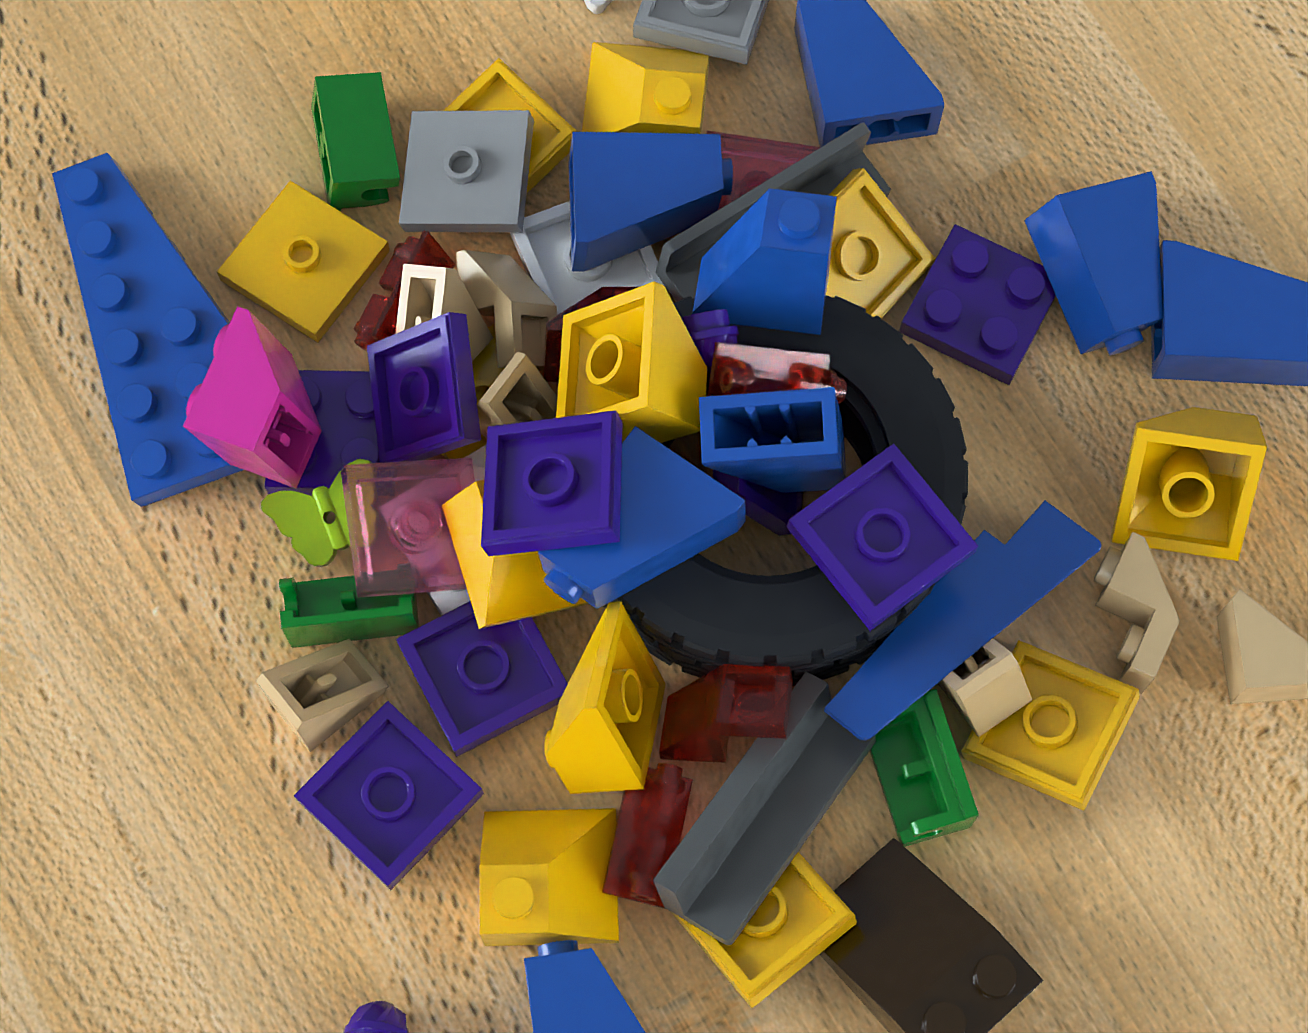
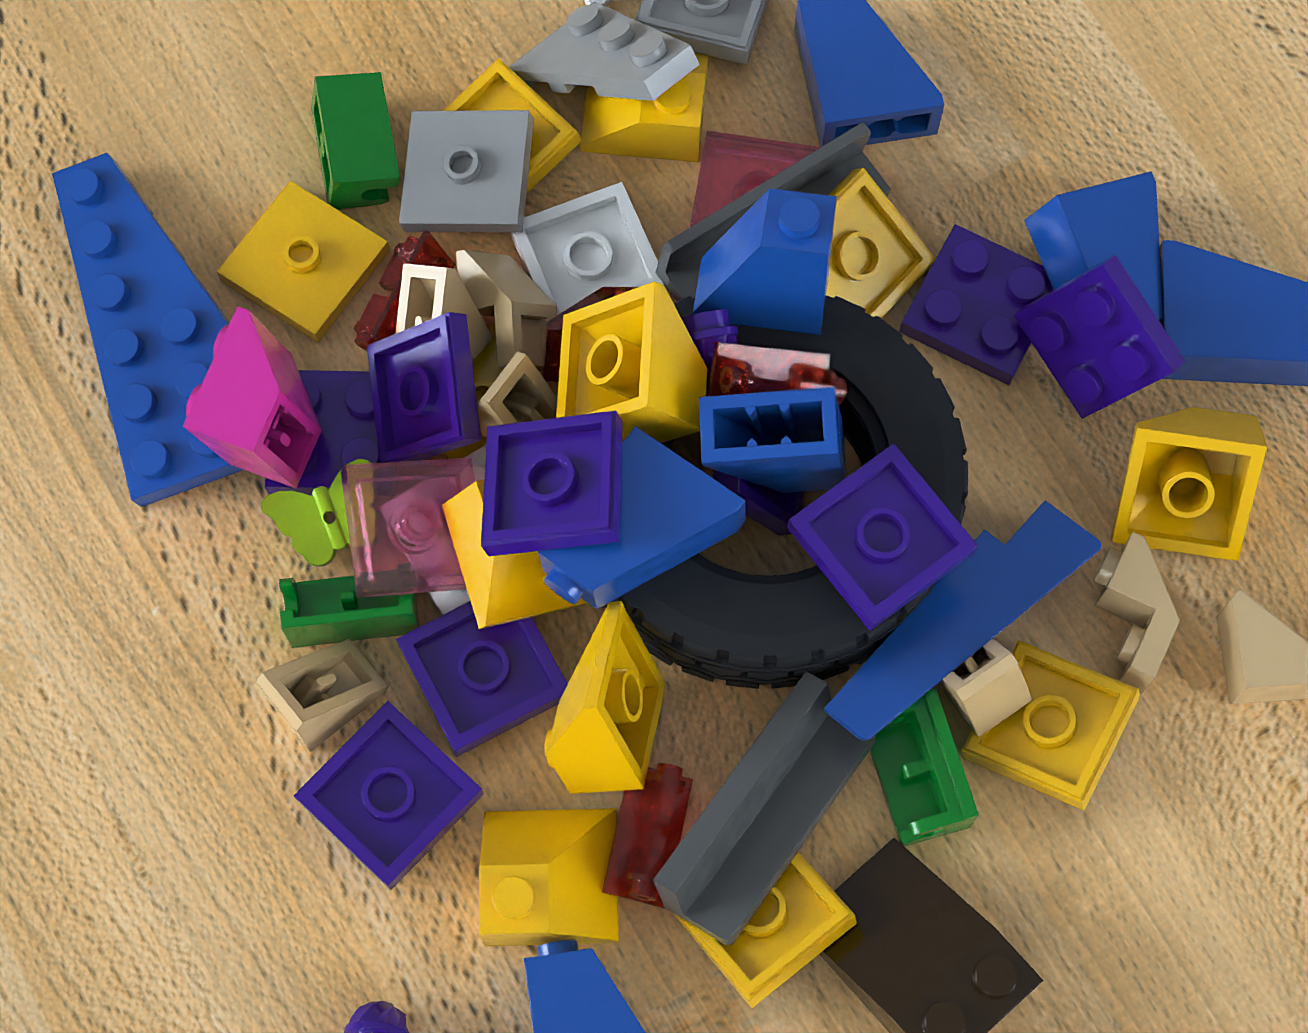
(608, 53): none -> light grey wing
(640, 190): blue slope -> none
(725, 704): clear red slope -> none
(1099, 337): none -> dark purple plate

